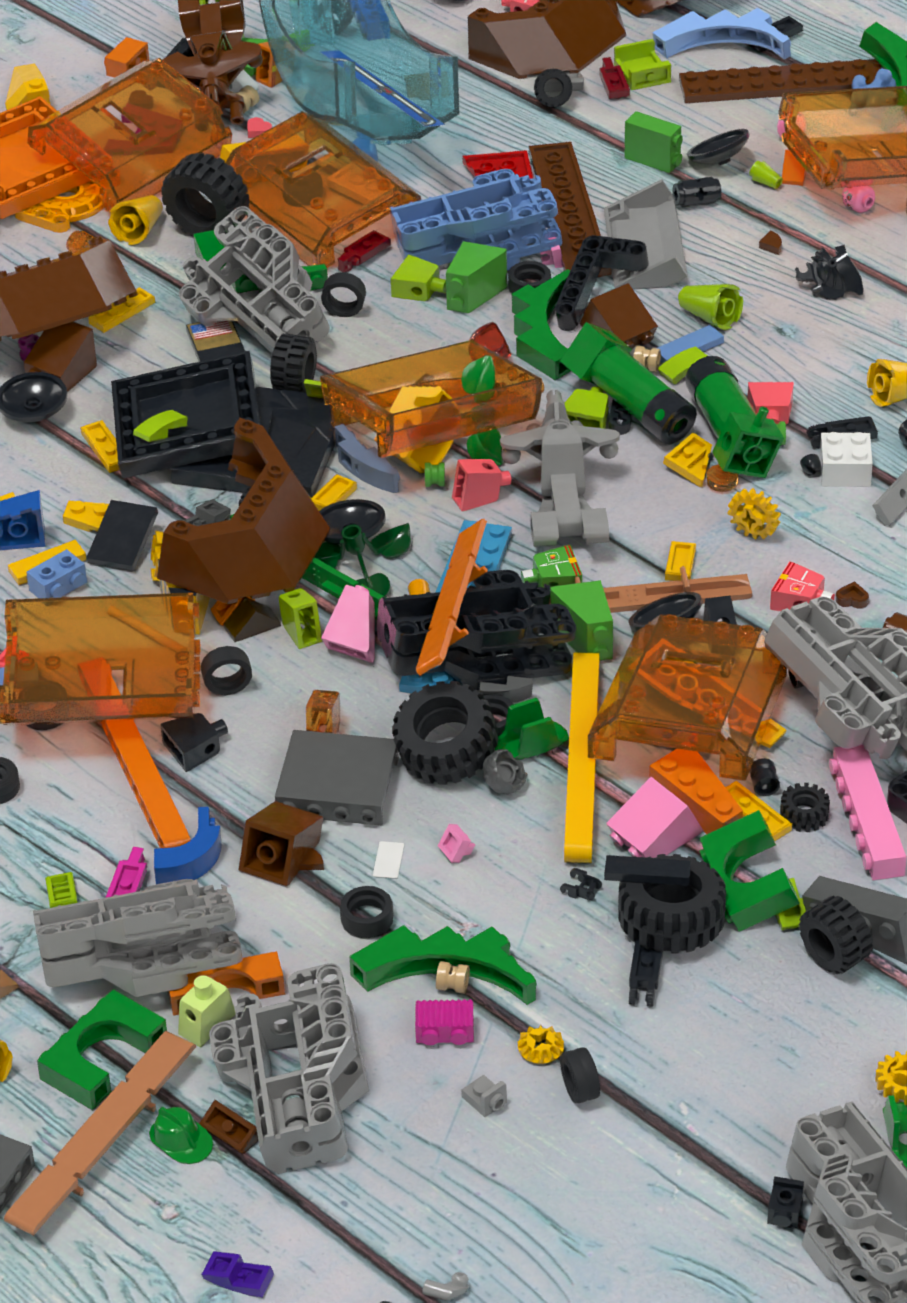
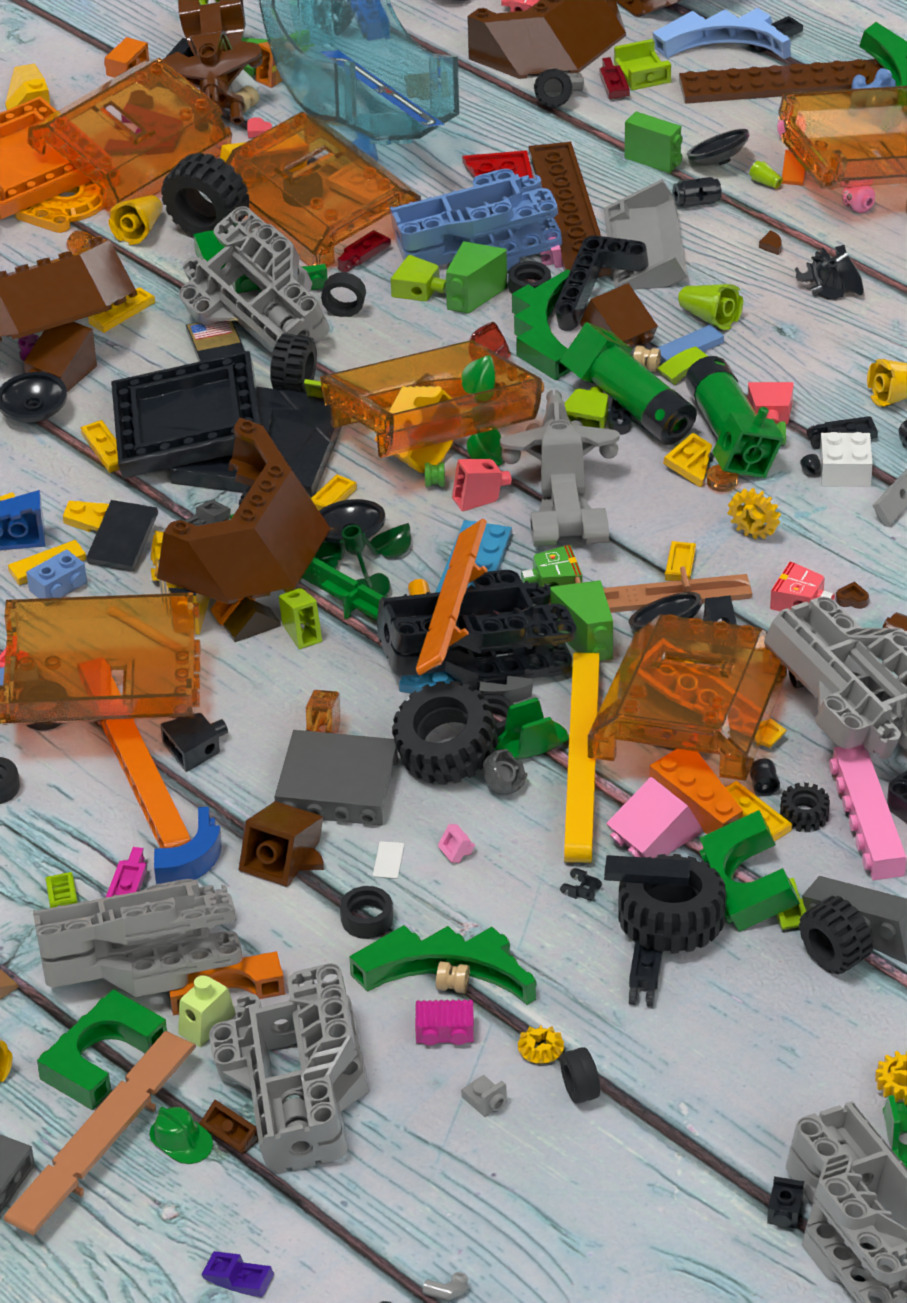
(158, 425): lime slope -> none
(224, 656): black tyre -> none
(352, 624): bright pink slope -> none
(365, 462): sand blue slope -> none

